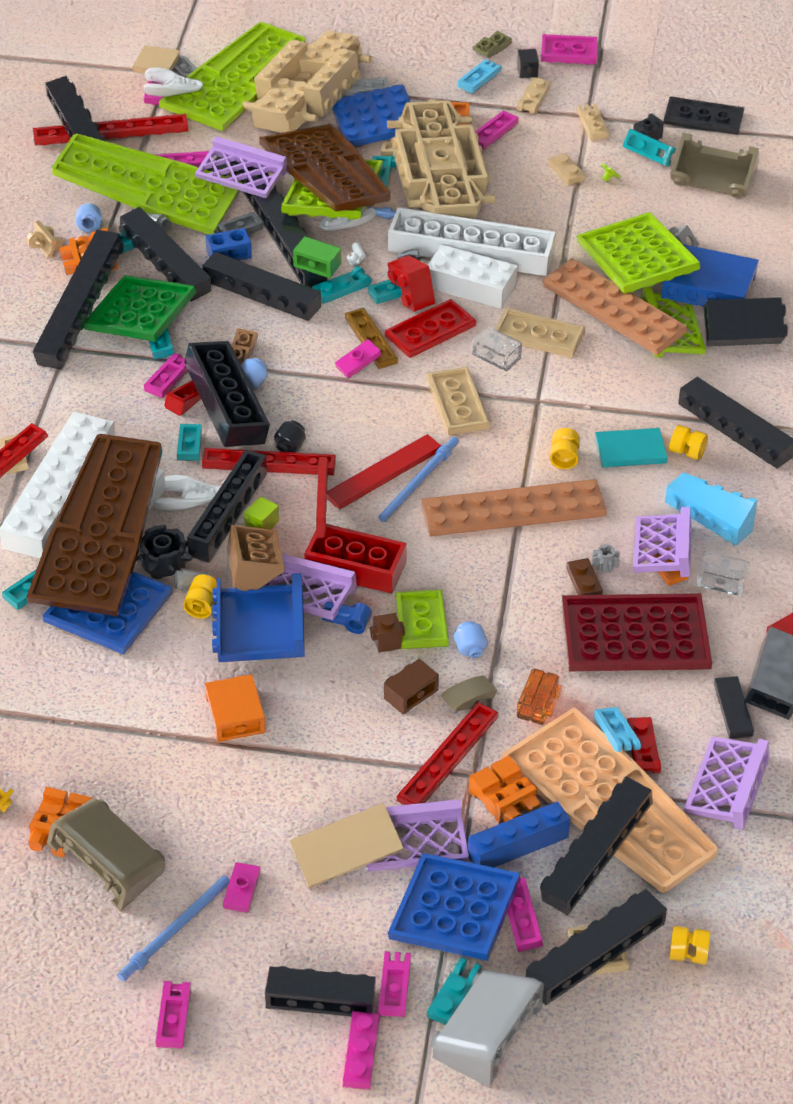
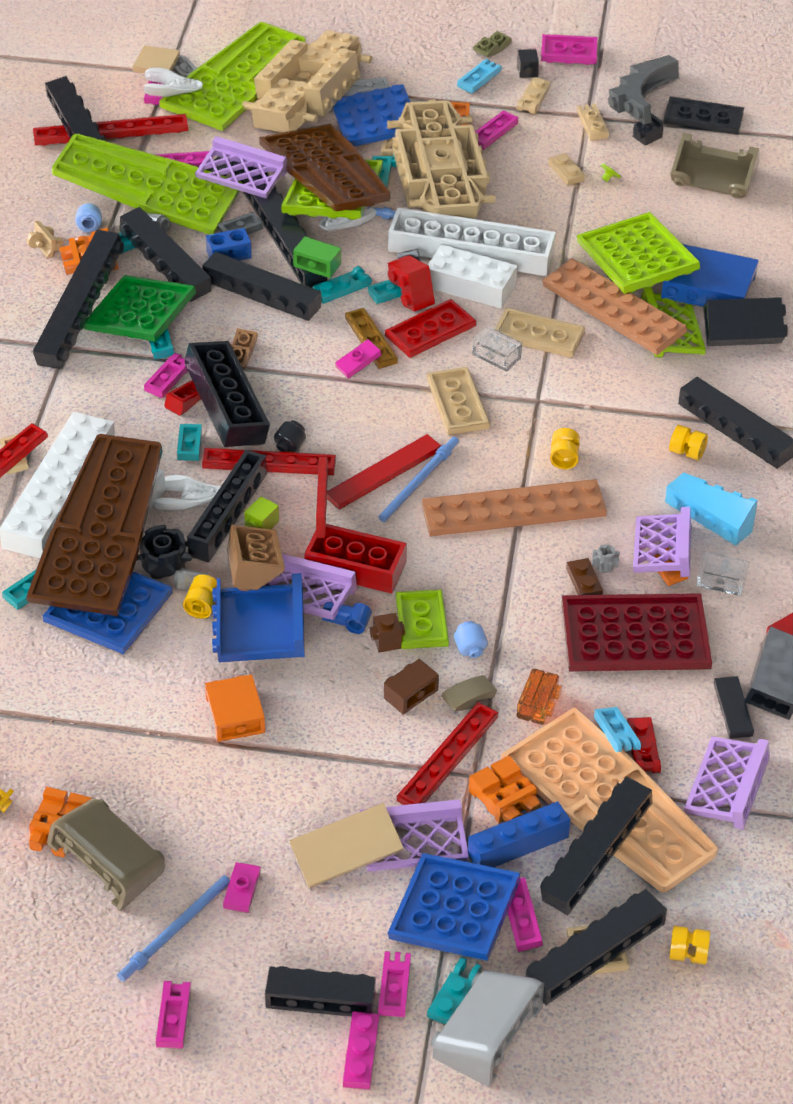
(255, 372): light blue head -> none
(358, 254): white arm -> none
(630, 447): teal tile -> none
(639, 83): none -> dark grey arch
(648, 147): teal plate -> none
(681, 233): light grey bracket -> none

